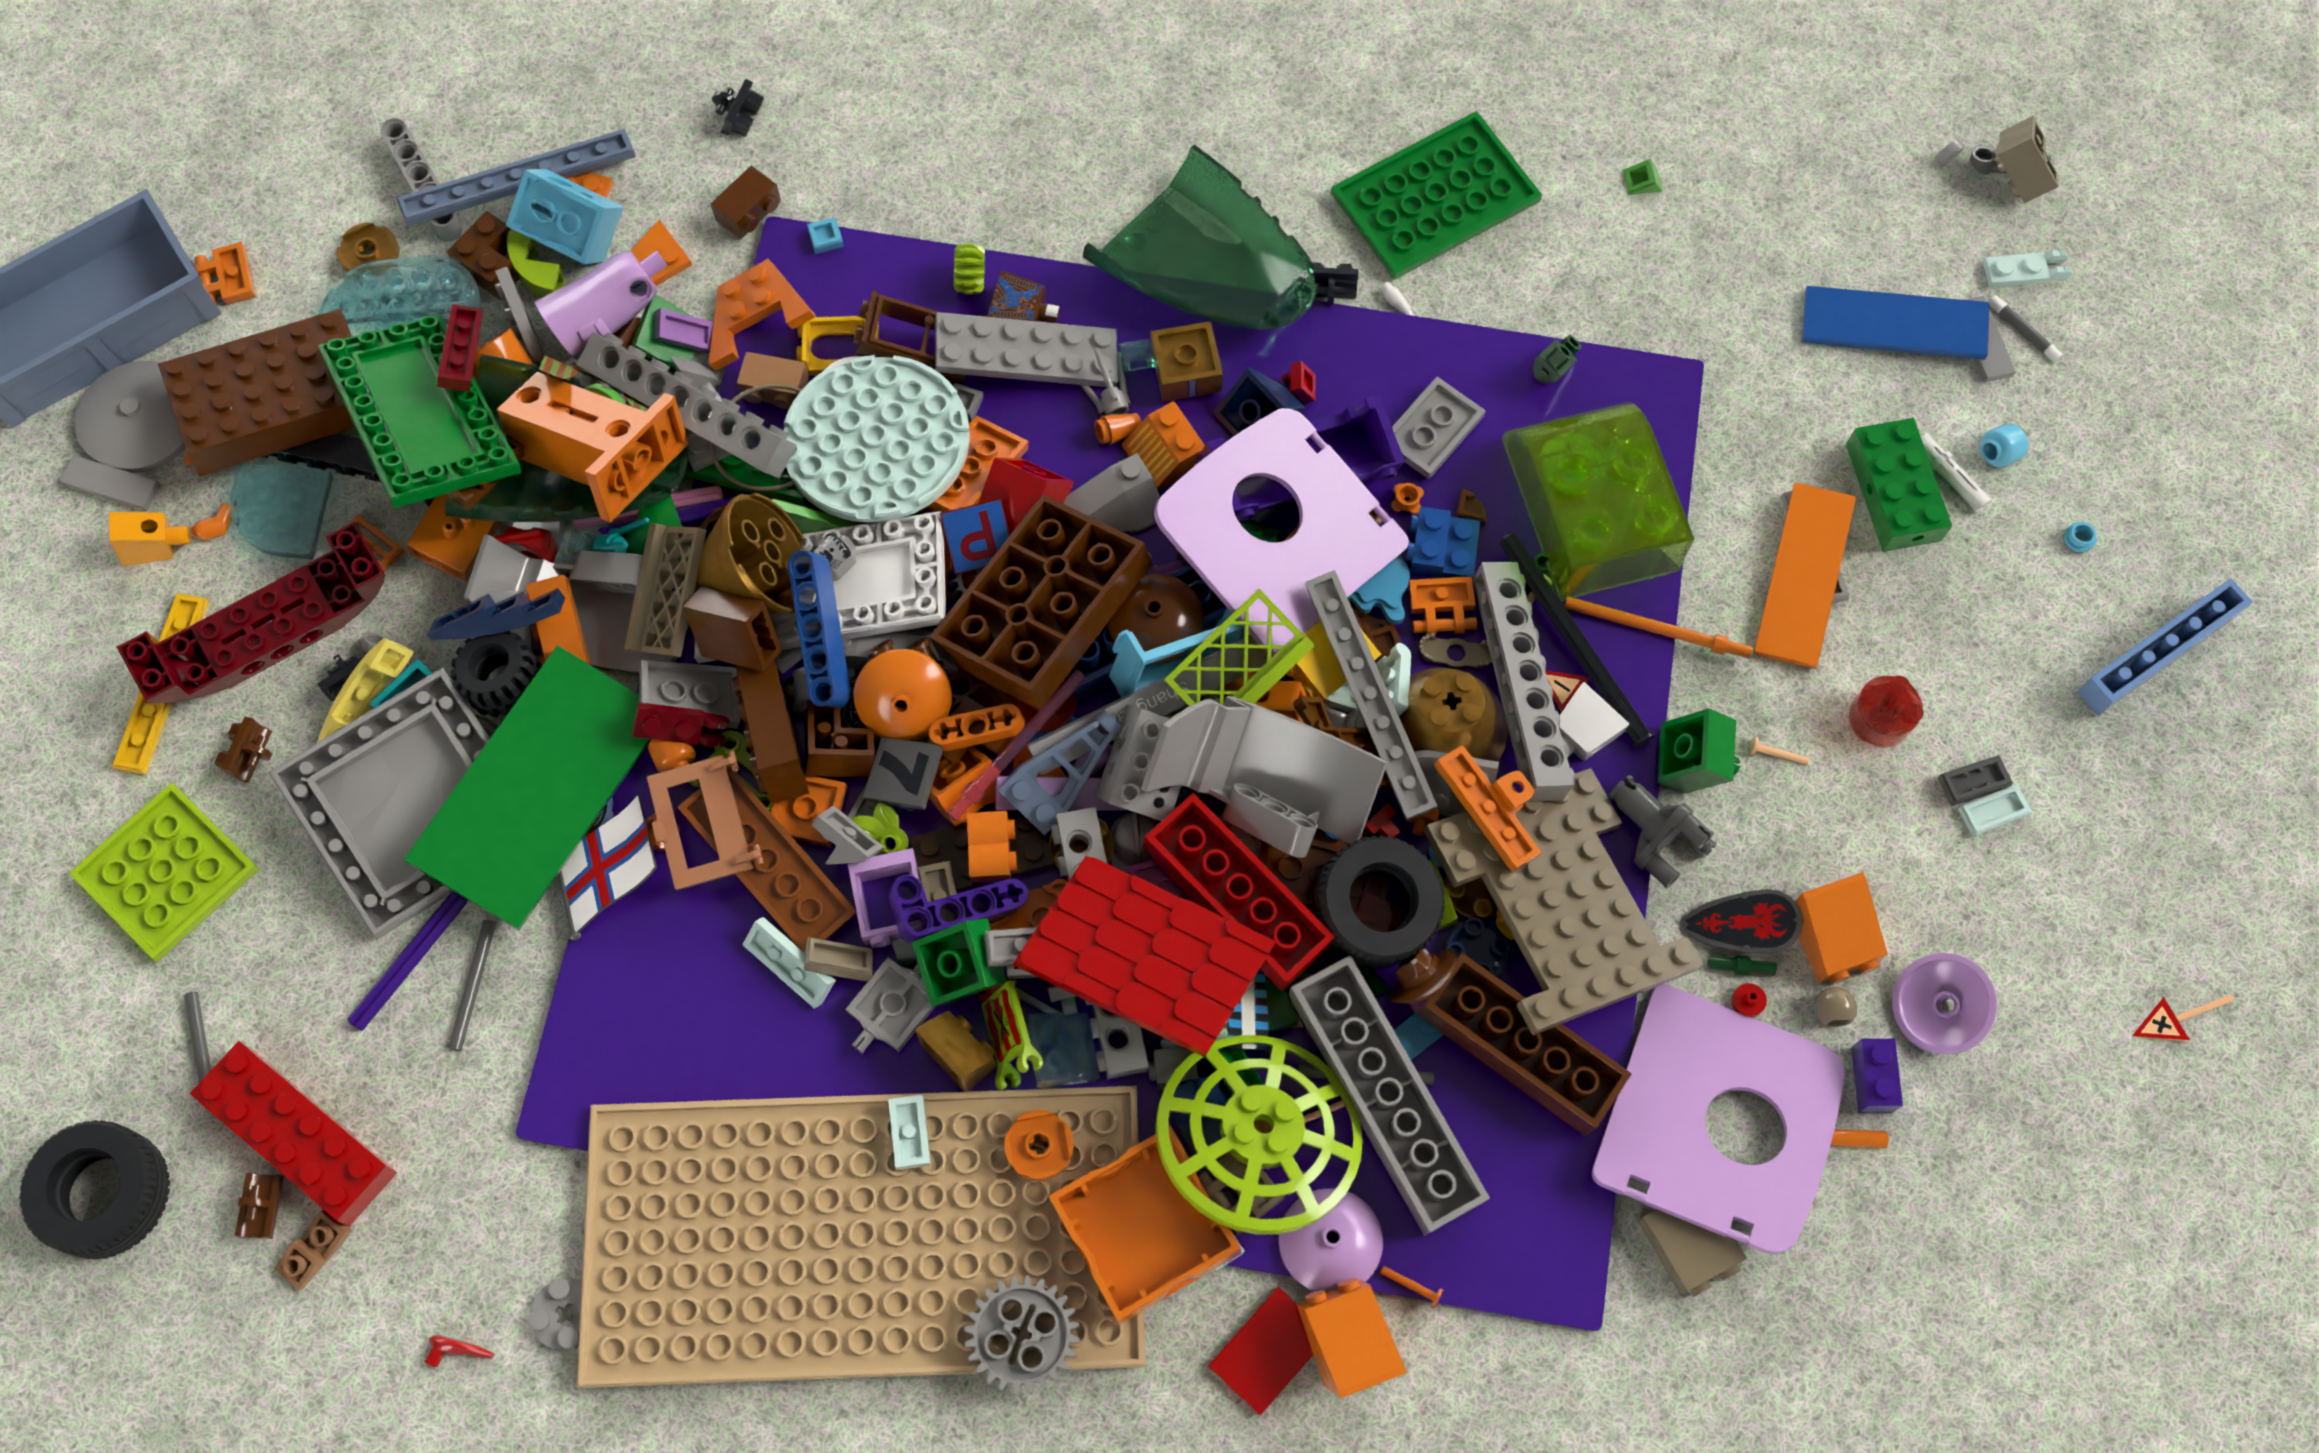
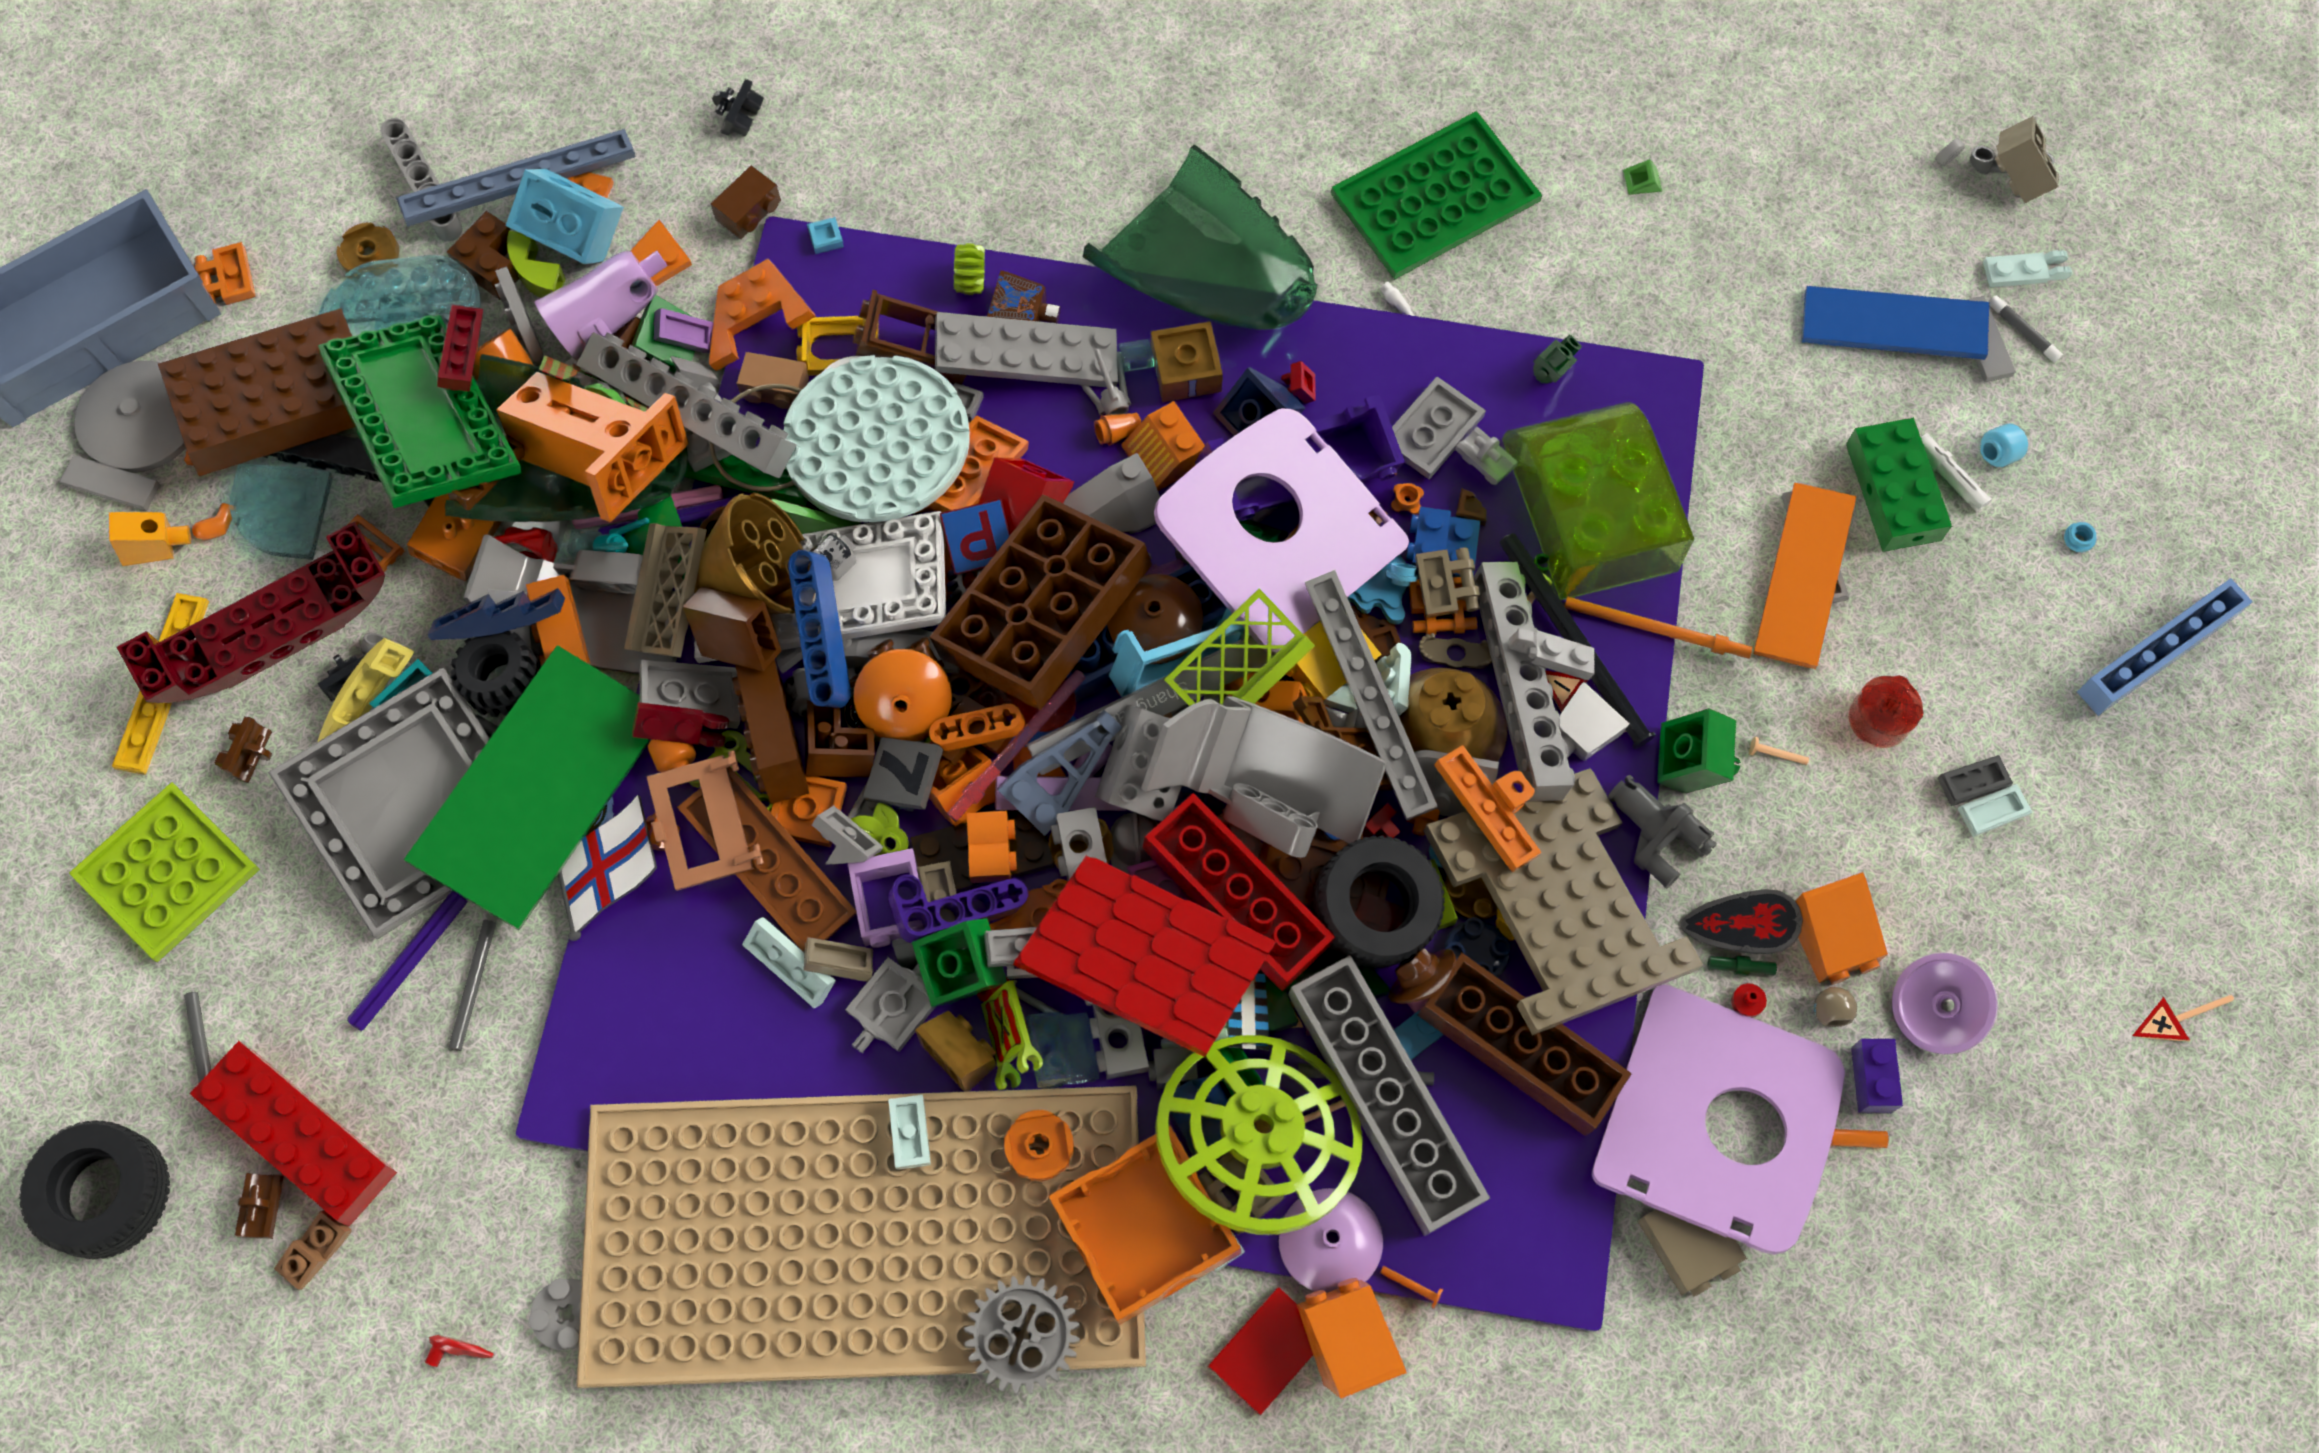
(1066, 998): light grey tile -> none
(1336, 282): black hips -> none
(1402, 573): none -> medium azure plate
(1437, 582): none -> dark tan plate
(1486, 455): none -> light grey hips
(1554, 652): none -> light grey hinge

